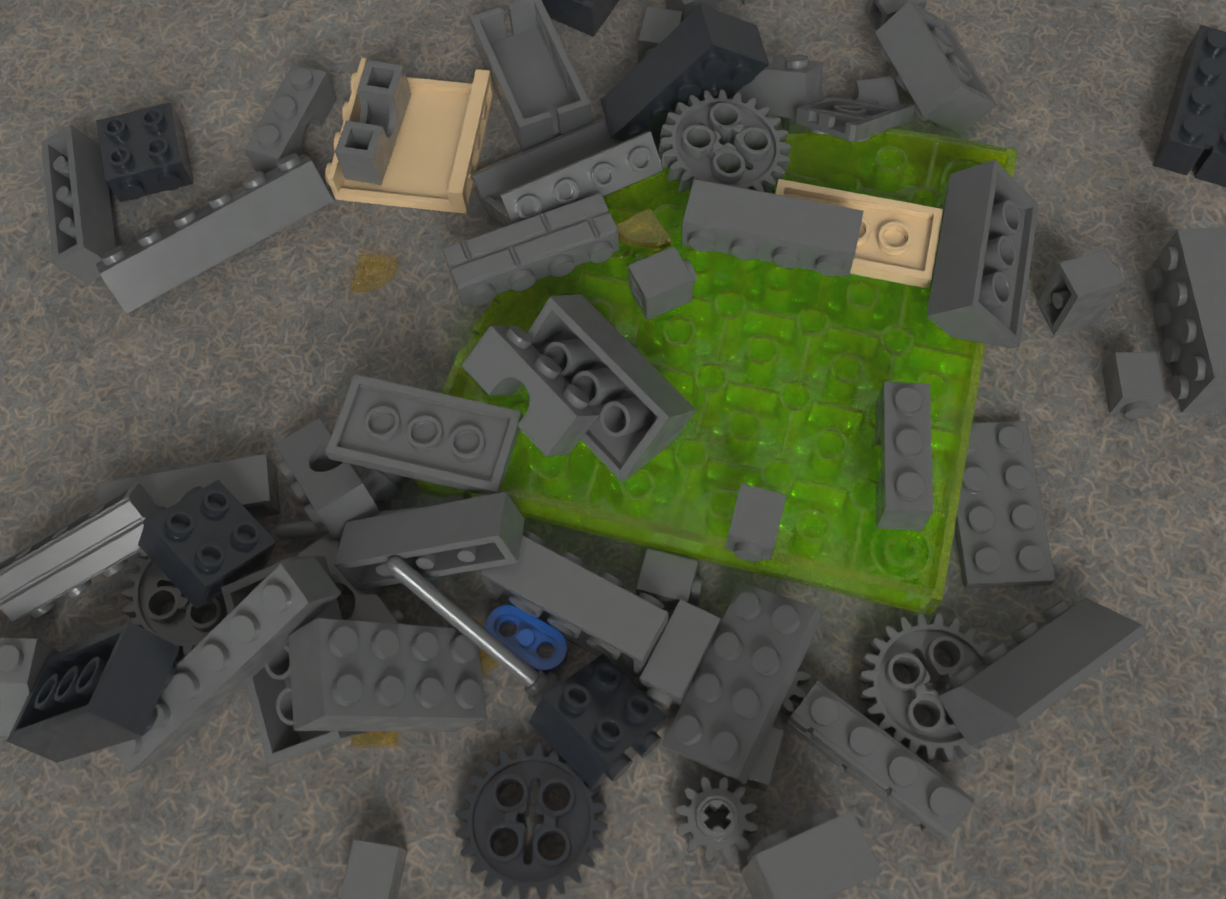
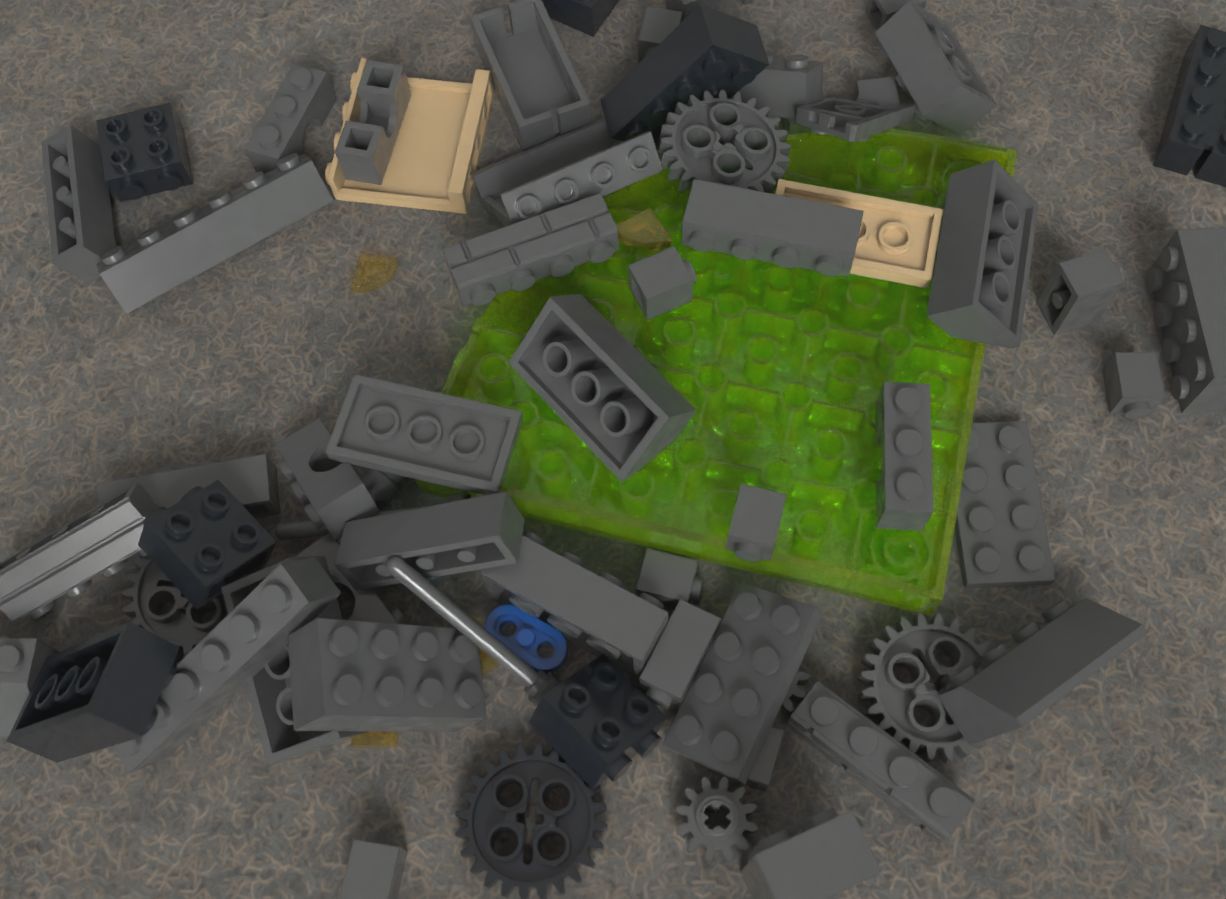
(556, 411): dark grey arch -> none

